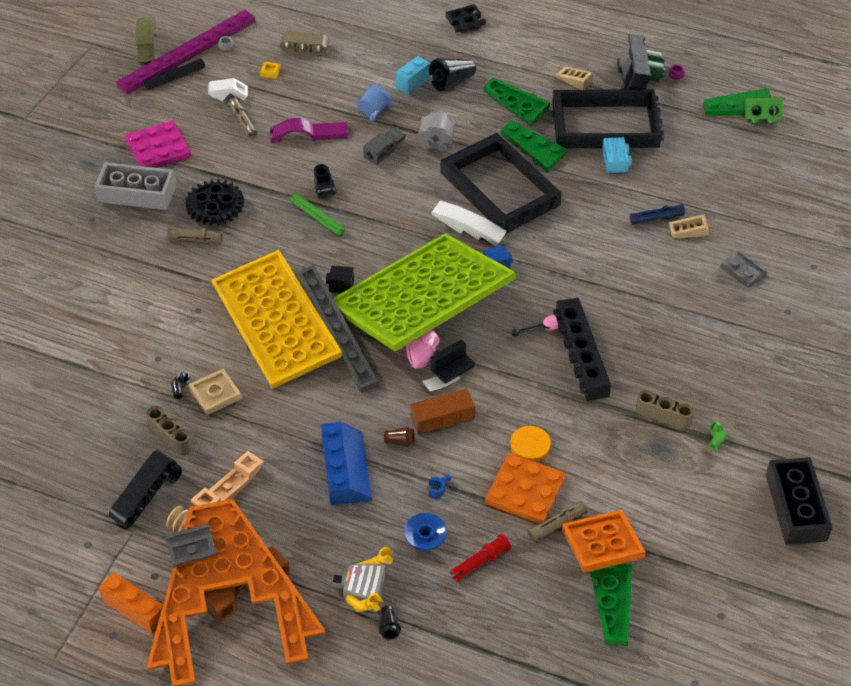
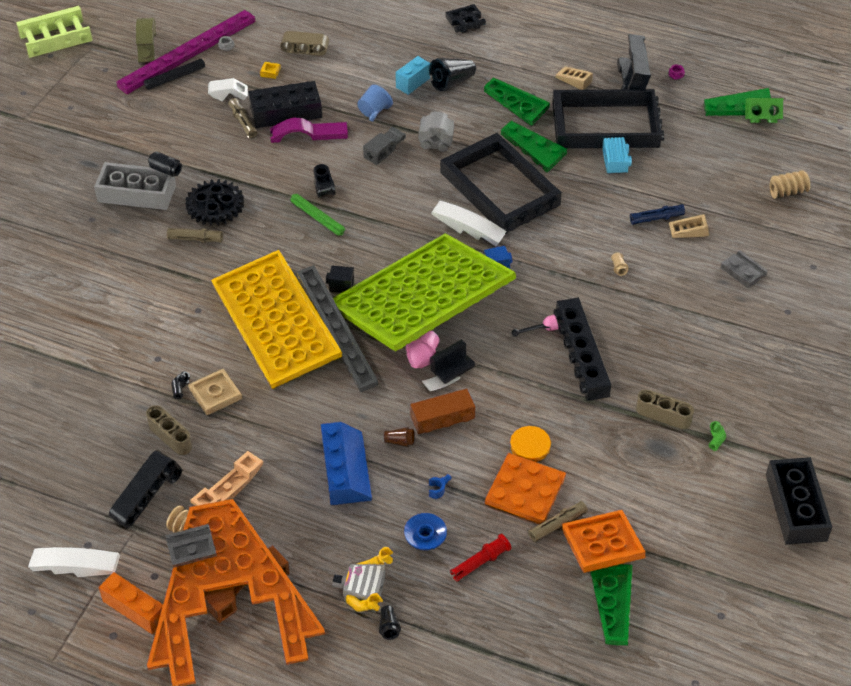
(50, 22): none -> yellowish green fence
(74, 560): none -> white slope
(158, 145): dark pink plate -> none
(165, 164): none -> black head
(284, 102): none -> black brick
(620, 266): none -> tan pin
(655, 65): dark green brick -> none
(789, 184): none -> tan piece

